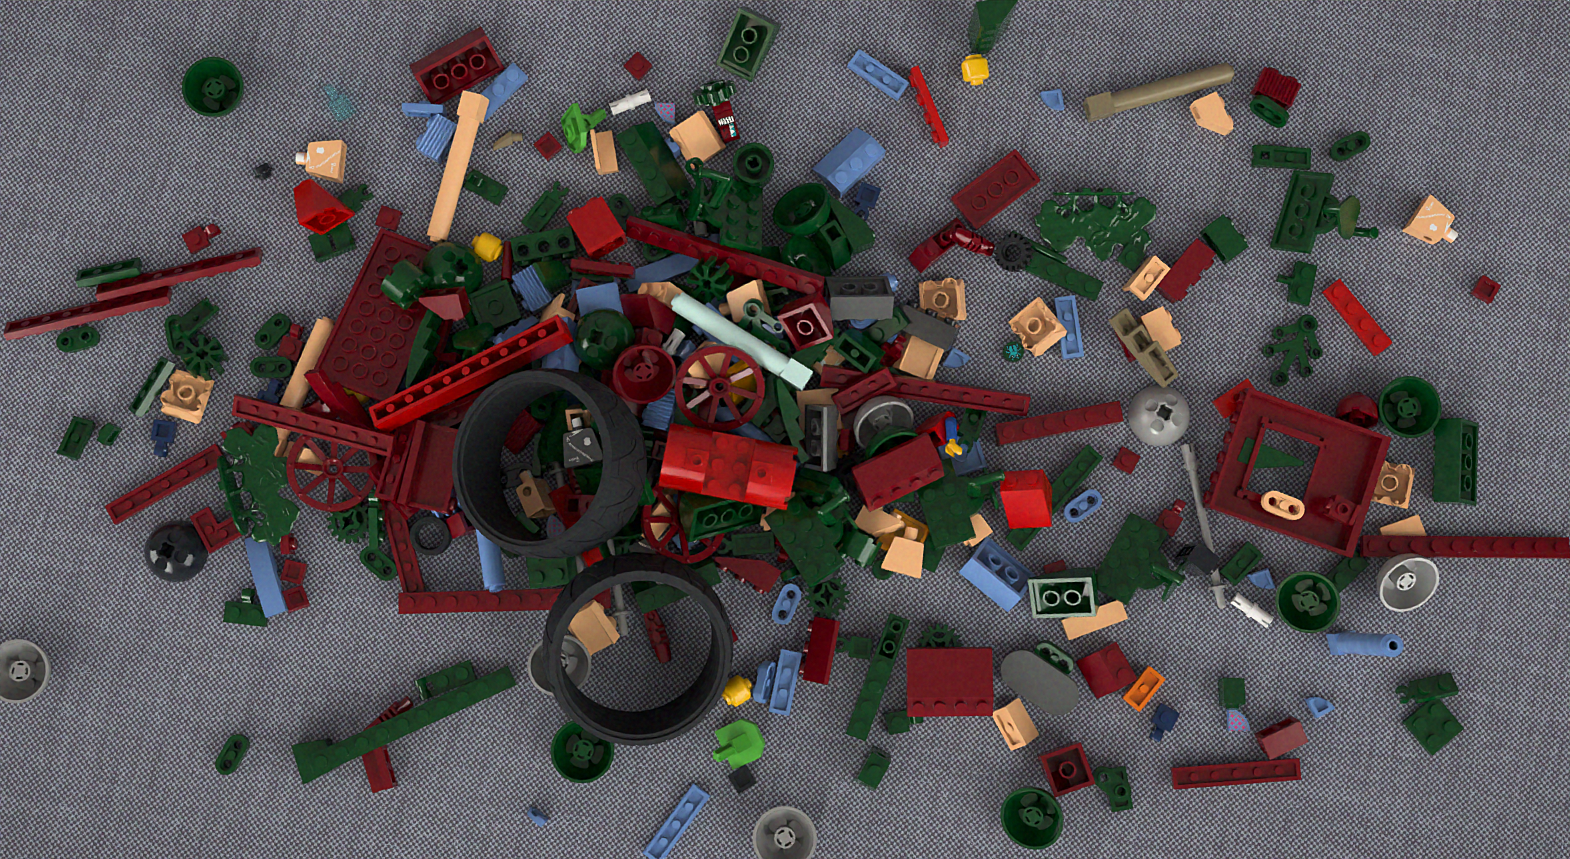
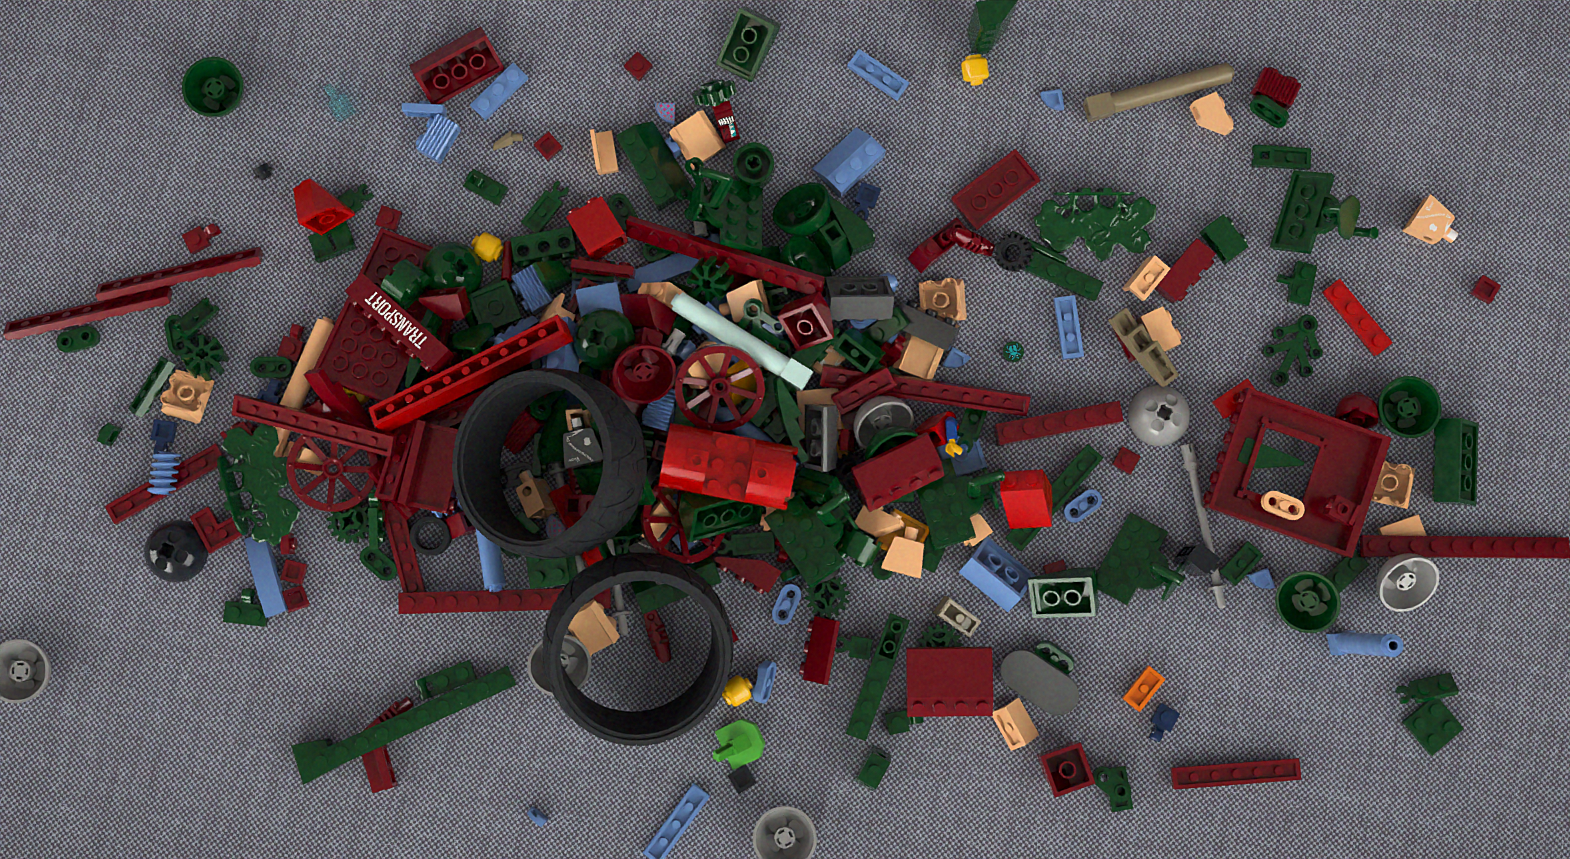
(76, 438): dark green plate -> none
(109, 272): dark green plate -> none
(163, 473): none -> medium blue piece
(232, 753): dark green plate -> none
(273, 332): dark green plate -> none
(324, 159): light nougat torso -> none
(399, 323): none -> dark red brick
(471, 113): light nougat brick -> none
(572, 758): dark green piece -> none
(578, 126): bright green piece -> none
(630, 102): white pin -> none
(667, 215): dark green brick -> none
(785, 682): medium blue plate -> none
(925, 100): red plate -> none
(957, 616): none -> dark tan slope
(1024, 823): dark green piece -> none
(1037, 327): light nougat slope -> none
(1106, 669): dark red slope -> none
(1107, 615): light nougat tile -> none
(1130, 257): dark green plate -> none
(1170, 520): dark red plate -> none
(1231, 692): dark green brick -> none
(1236, 721): medium blue tile -> none
(1251, 610): white pin -> none
(1281, 737): dark red hinge -> none
(1318, 706): medium blue tile -> none
(1348, 146): dark green plate -> none

